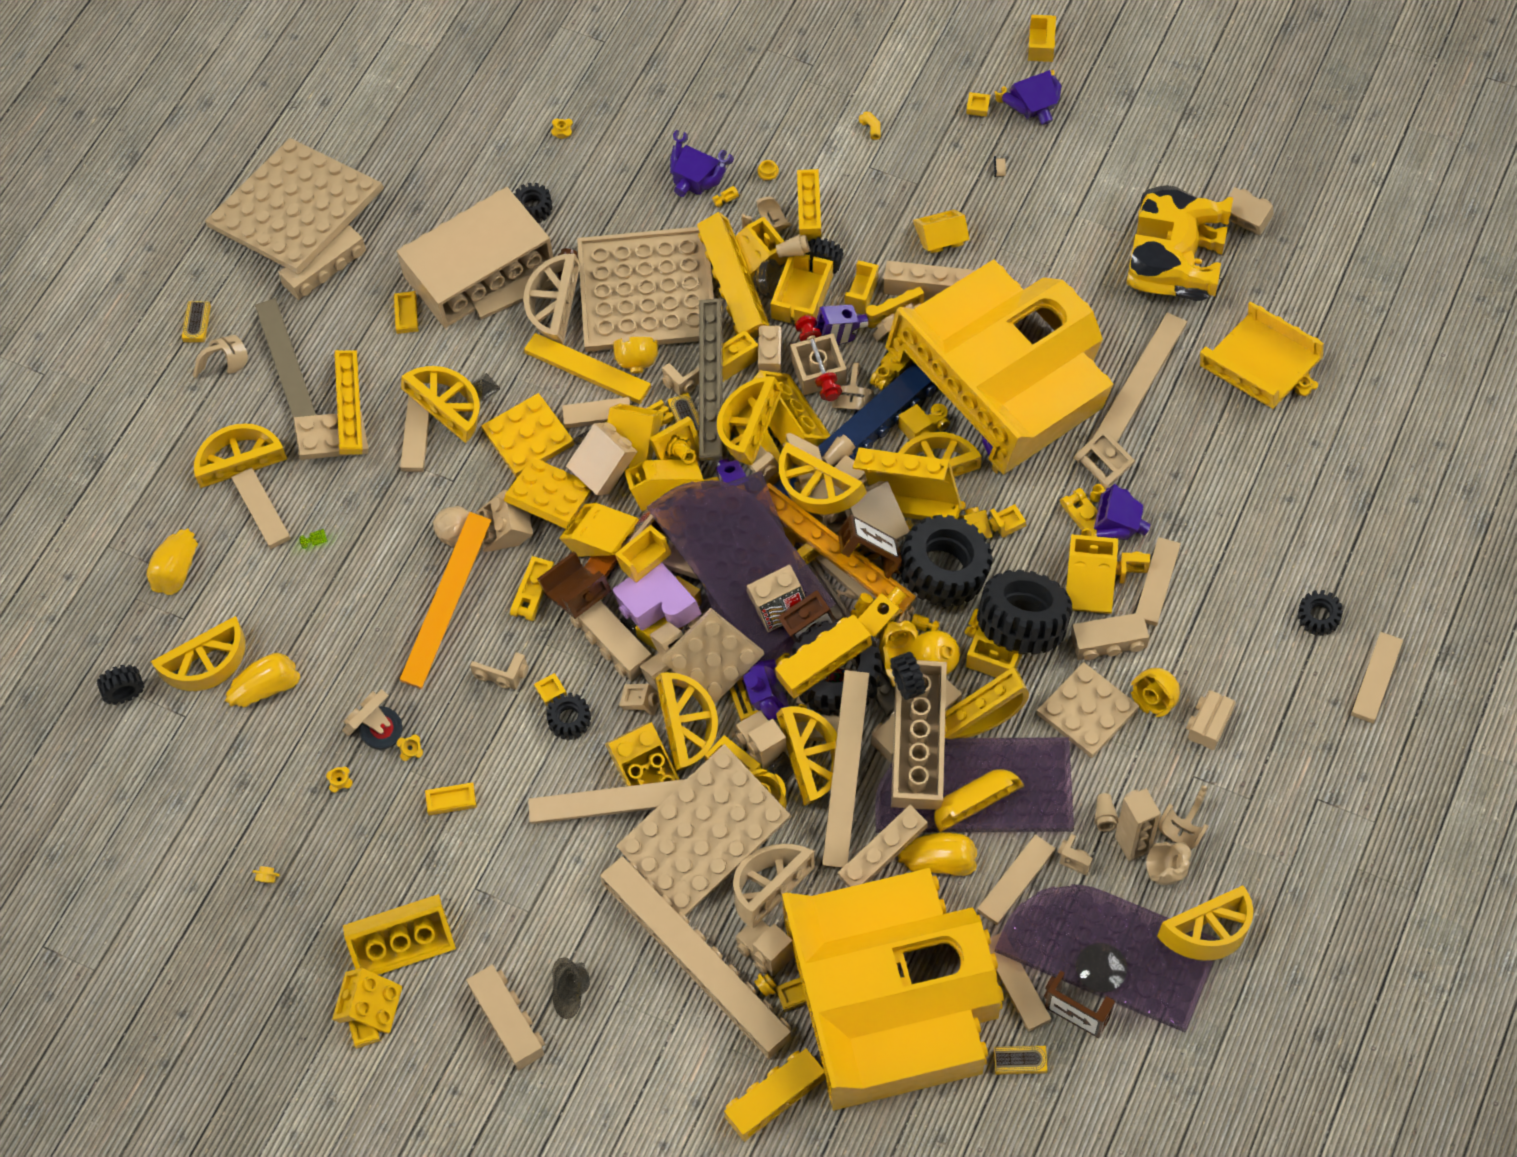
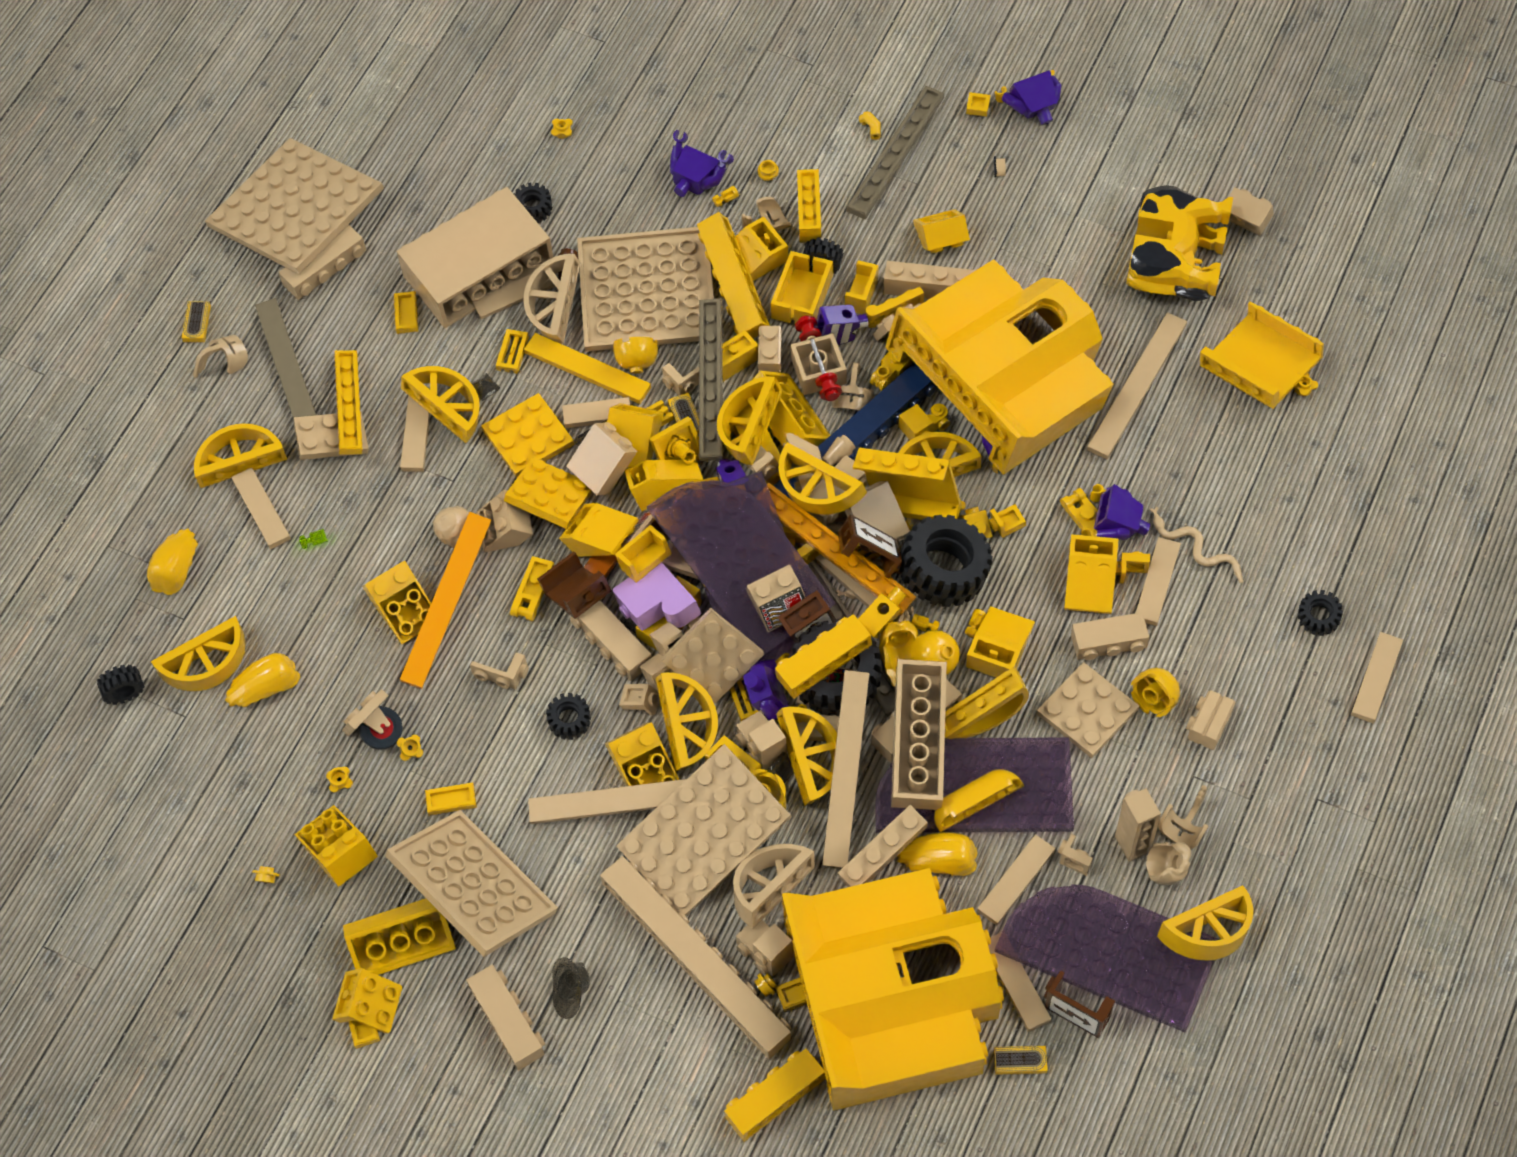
(336, 845): none -> yellow slope
(399, 601): none -> yellow slope
(471, 882): none -> tan plate
(509, 366): none -> yellow tile
(549, 688): yellow plate -> none
(767, 278): clear smoke piece -> none
(793, 247): tan cone -> none
(862, 604): yellow piece -> none
(895, 152): none -> dark tan tile
(907, 675): black tyre -> none
(1024, 612): black tyre -> none
(1042, 38): yellow panel -> none
(1101, 967): clear smoke dish -> none
(1105, 815): tan cone -> none
(1109, 453): tan plate -> none
(1159, 525): none -> tan animal

